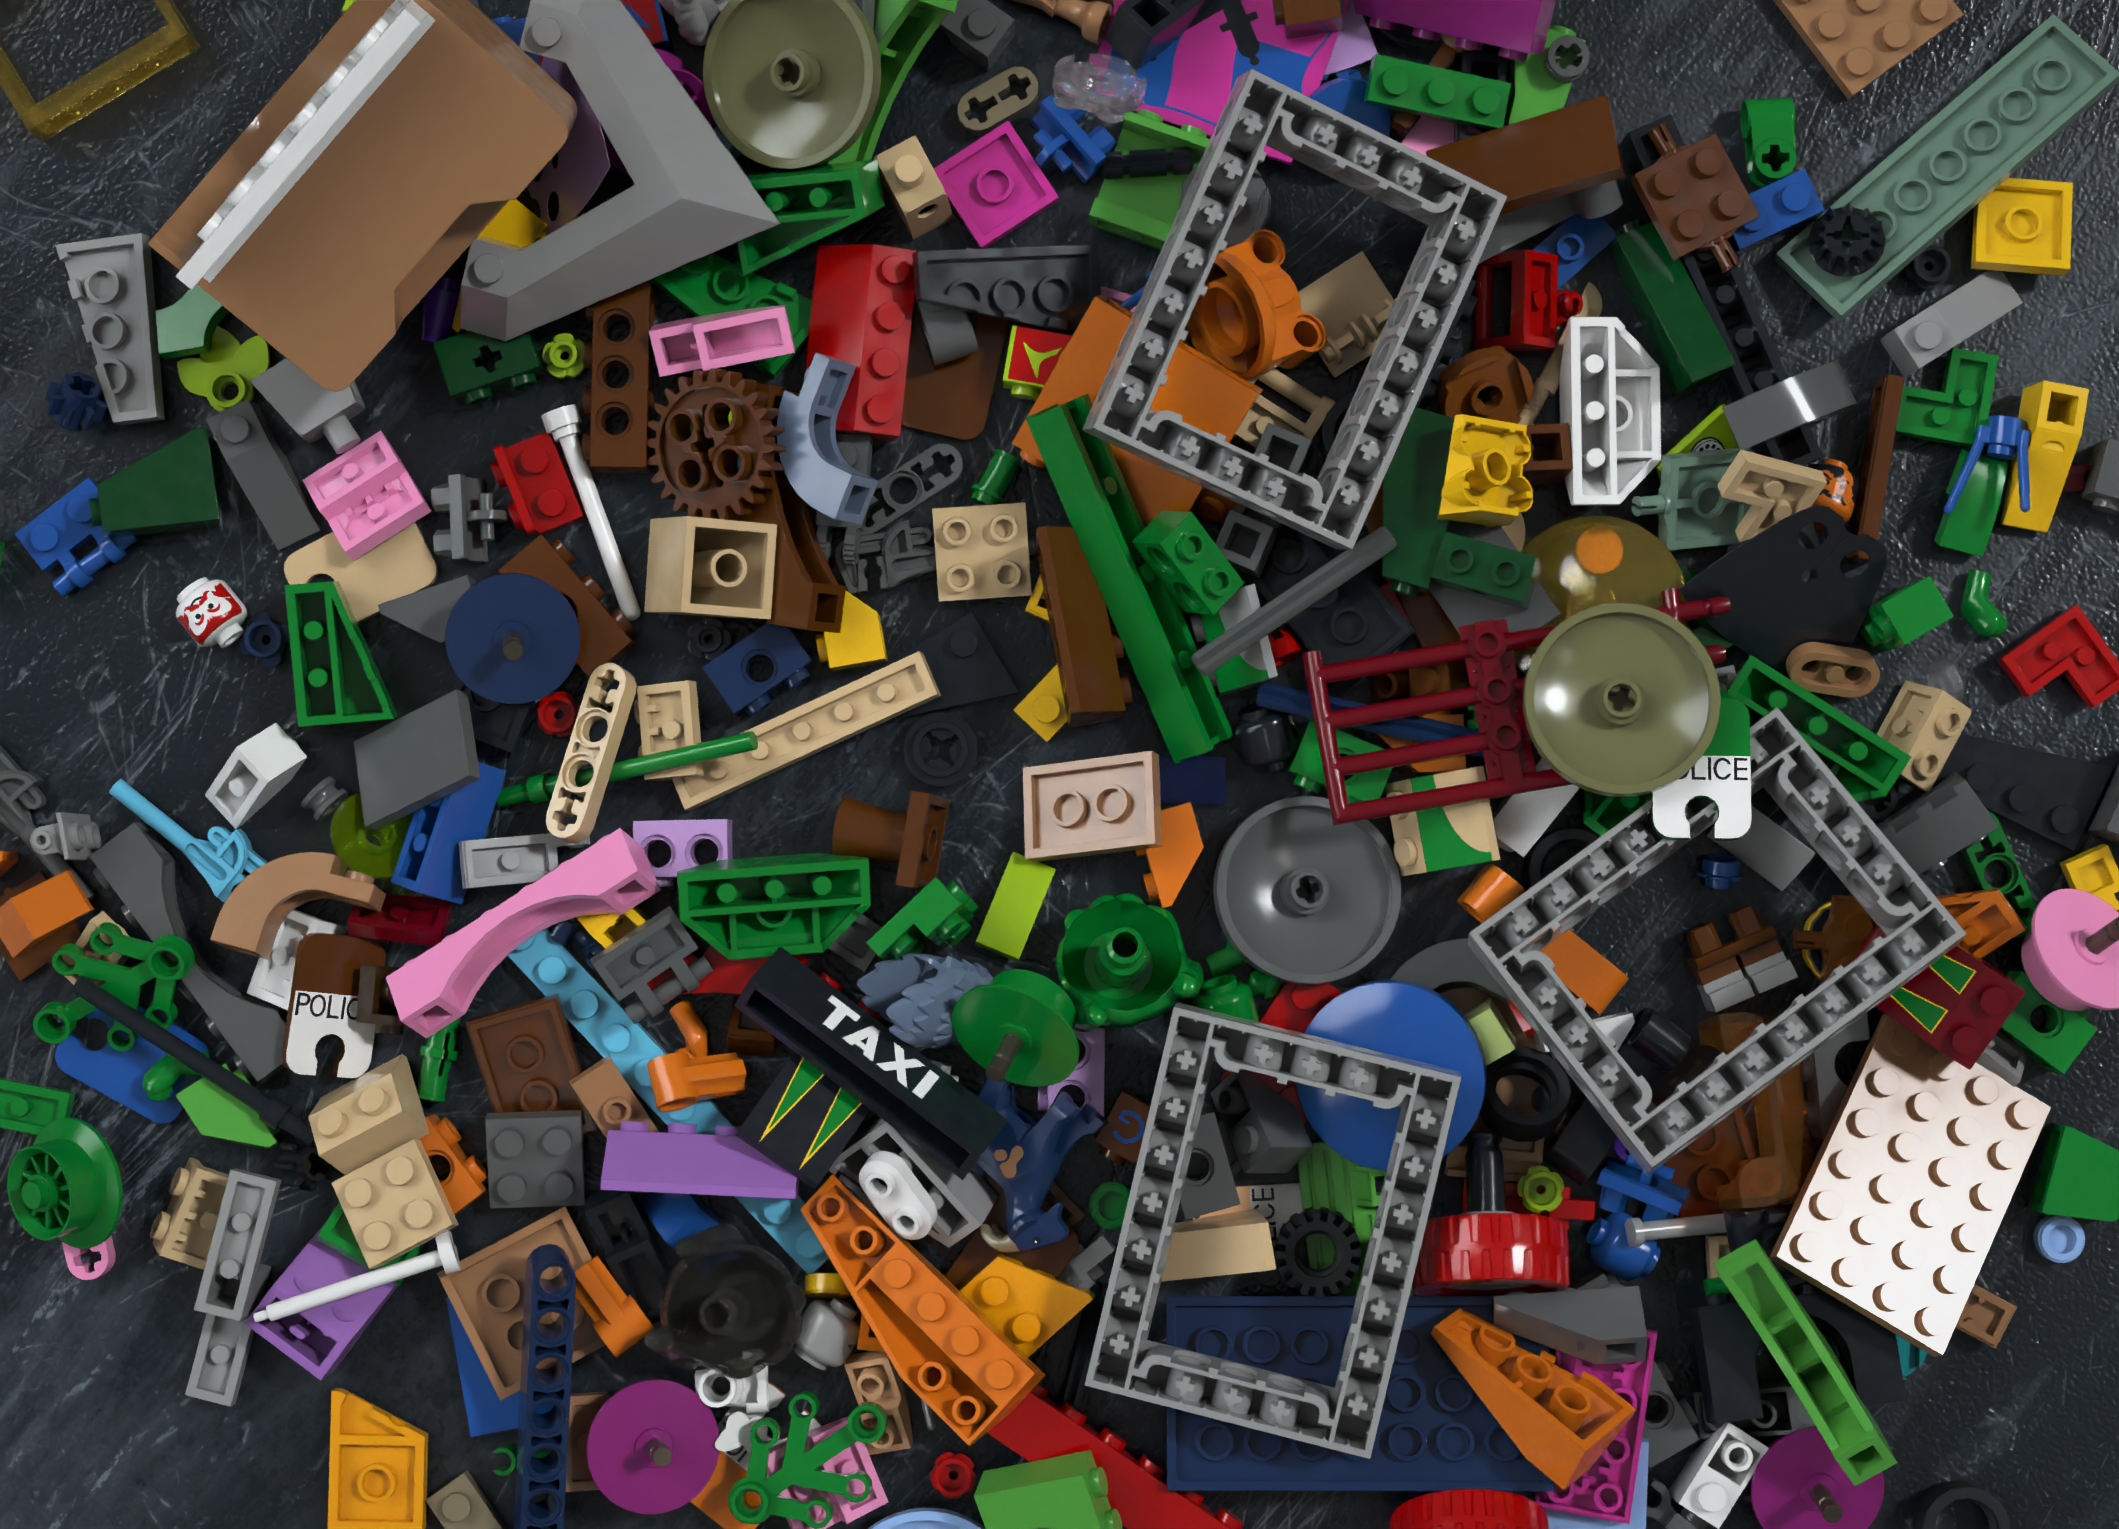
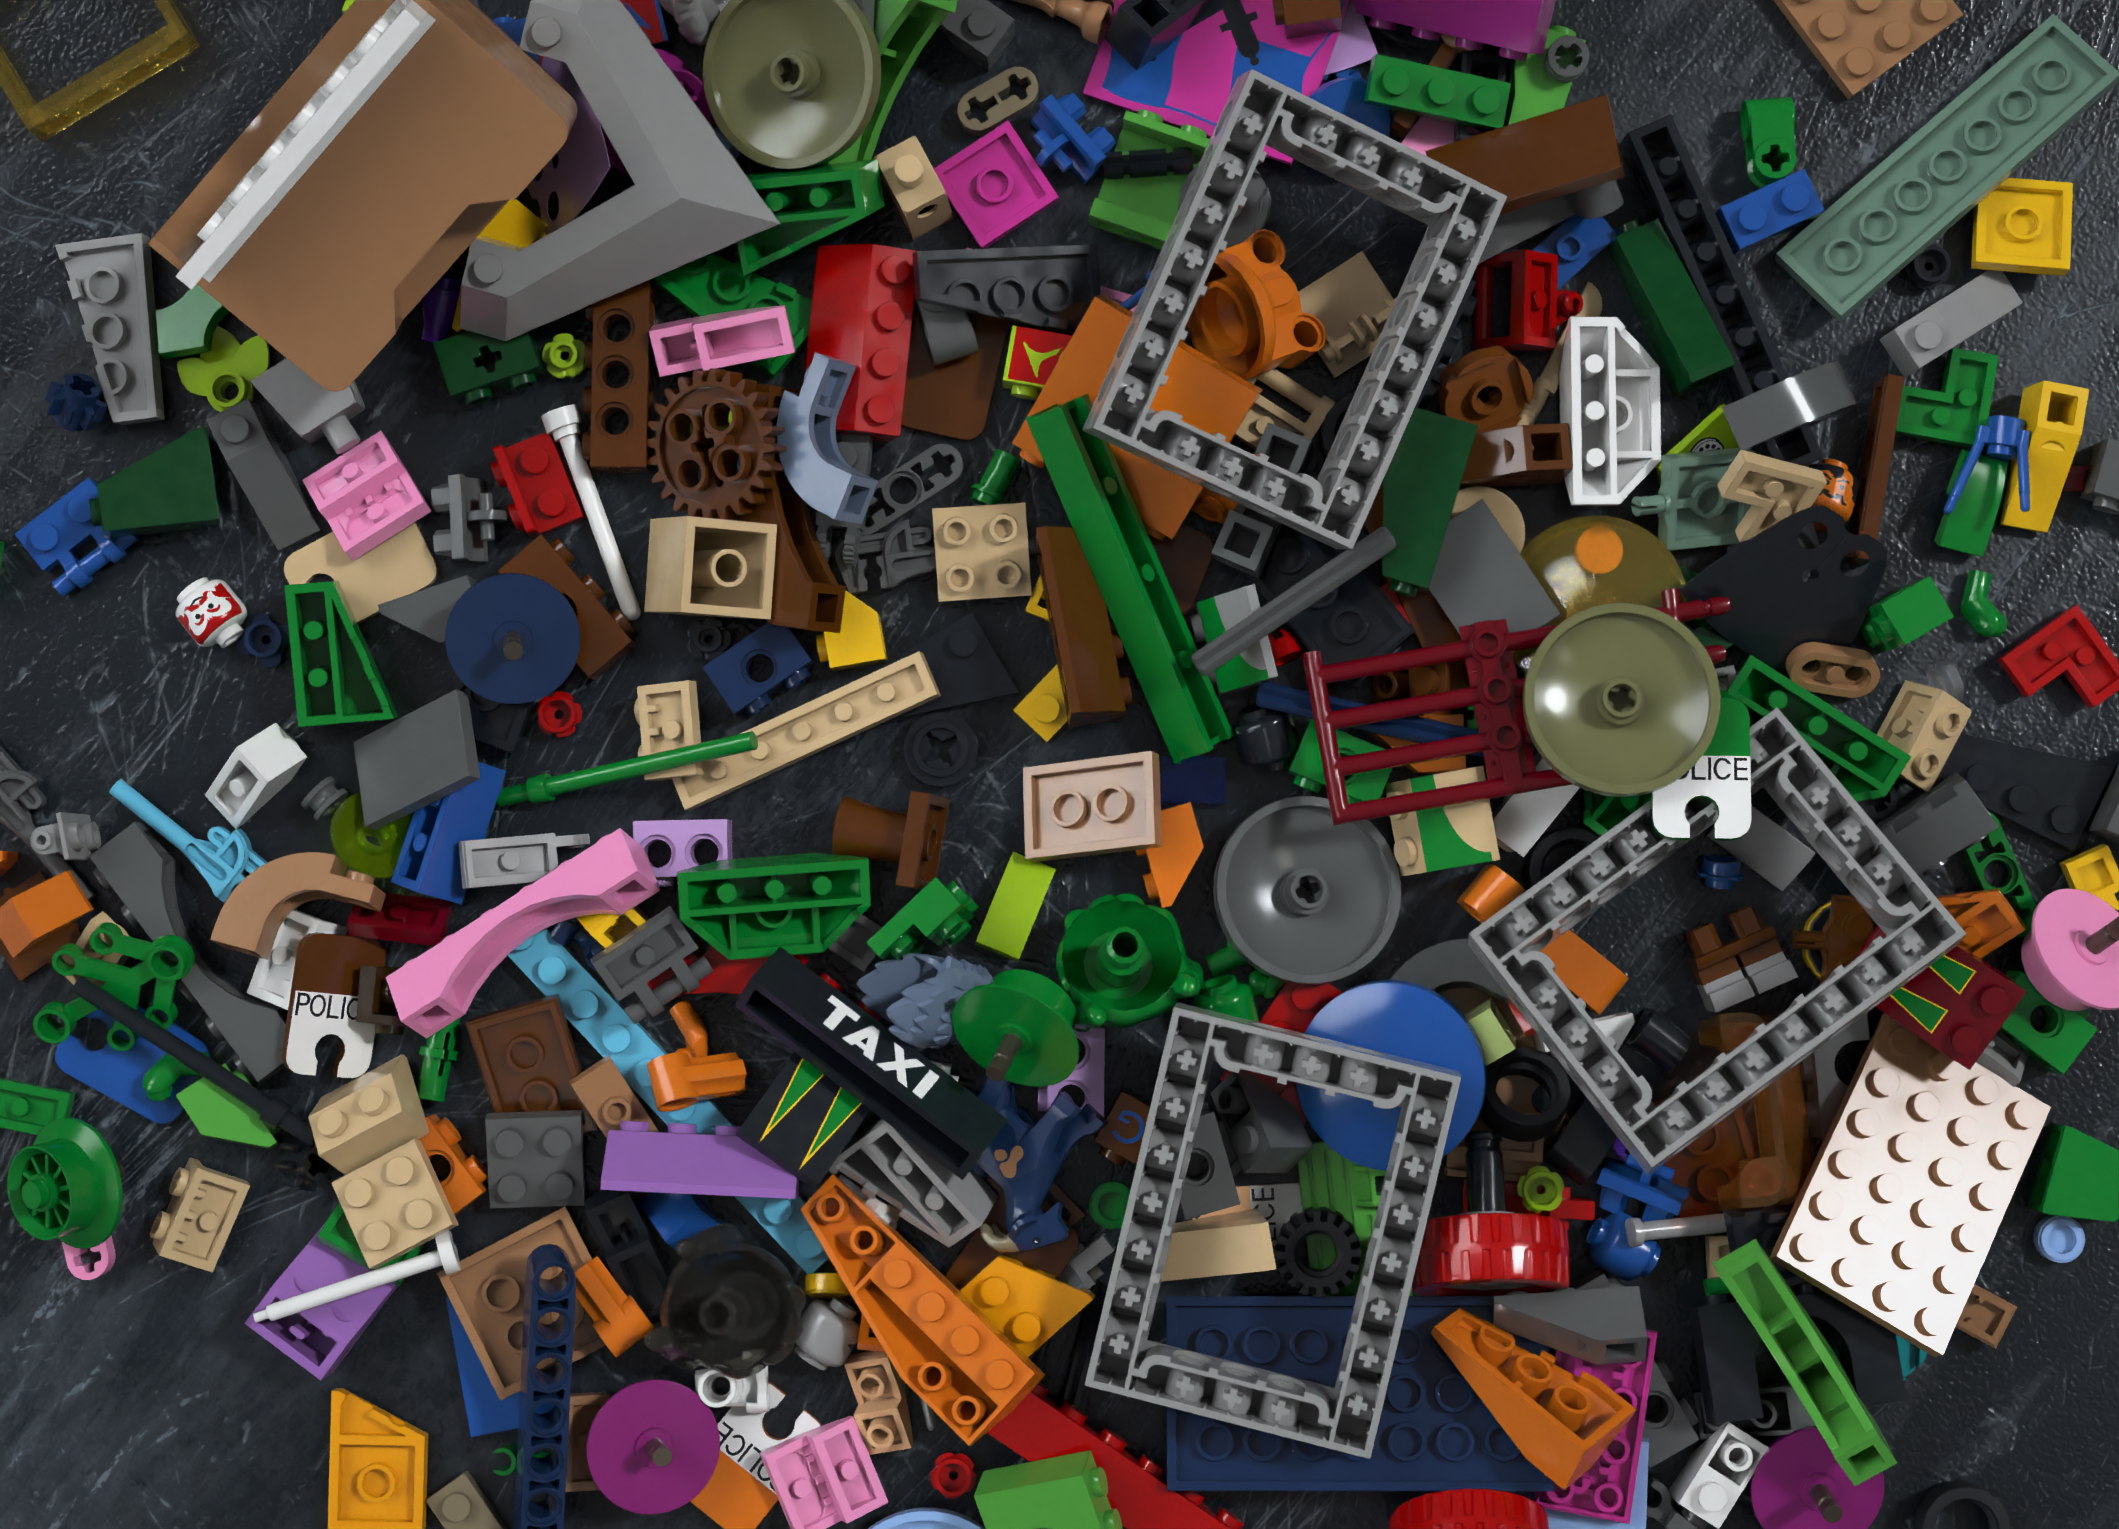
(232, 1286): light grey bracket -> none
(598, 754): tan beam -> none
(738, 1433): white sticker -> none
(747, 1036): reddish brown slope -> none
(800, 1466): green plant -> none
(900, 1196): white plate -> none
(1098, 86): clear plate -> none
(1188, 562): green brick -> none
(1486, 472): yellow slope -> none
(1486, 570): dark green brick -> none
(1694, 197): reddish brown plate -> none
(1829, 252): black gear -> none

